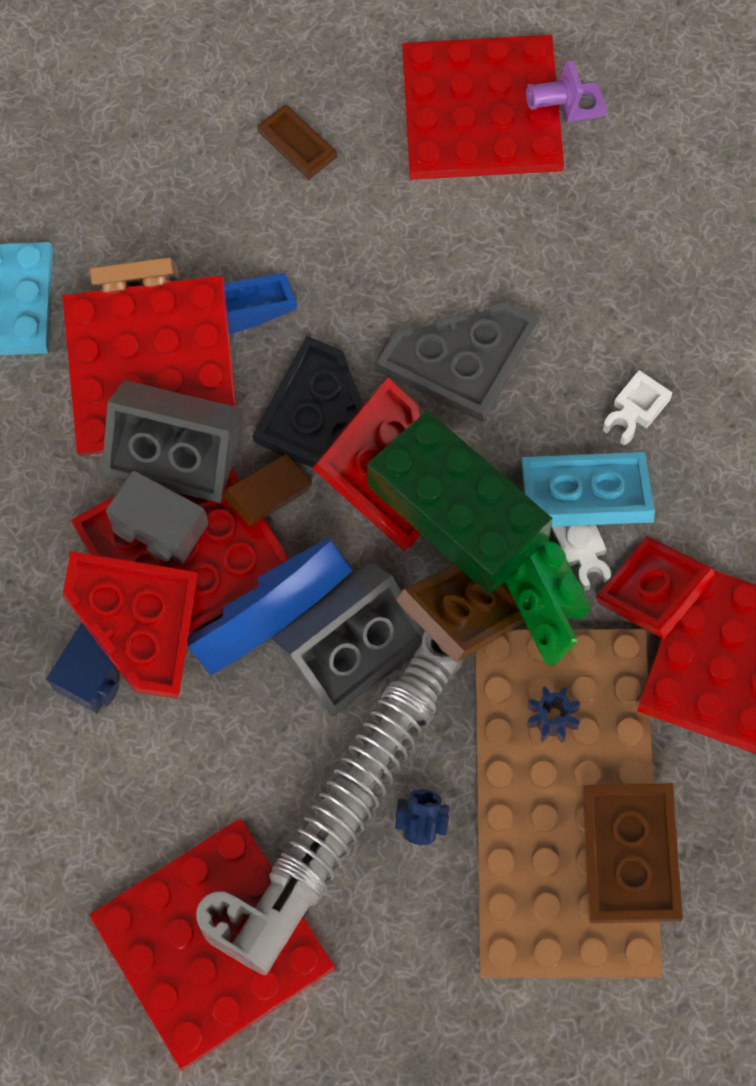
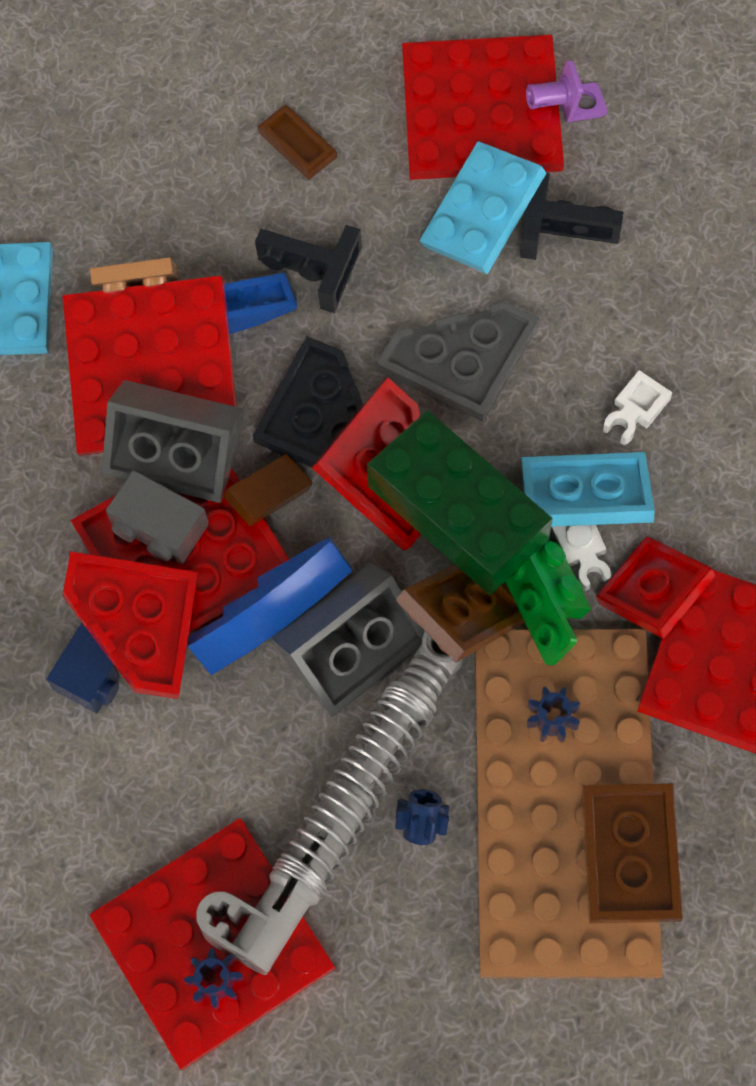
(215, 966): none -> dark blue gear
(313, 261): none -> black bracket
(482, 207): none -> medium azure plate
(567, 220): none -> black bracket

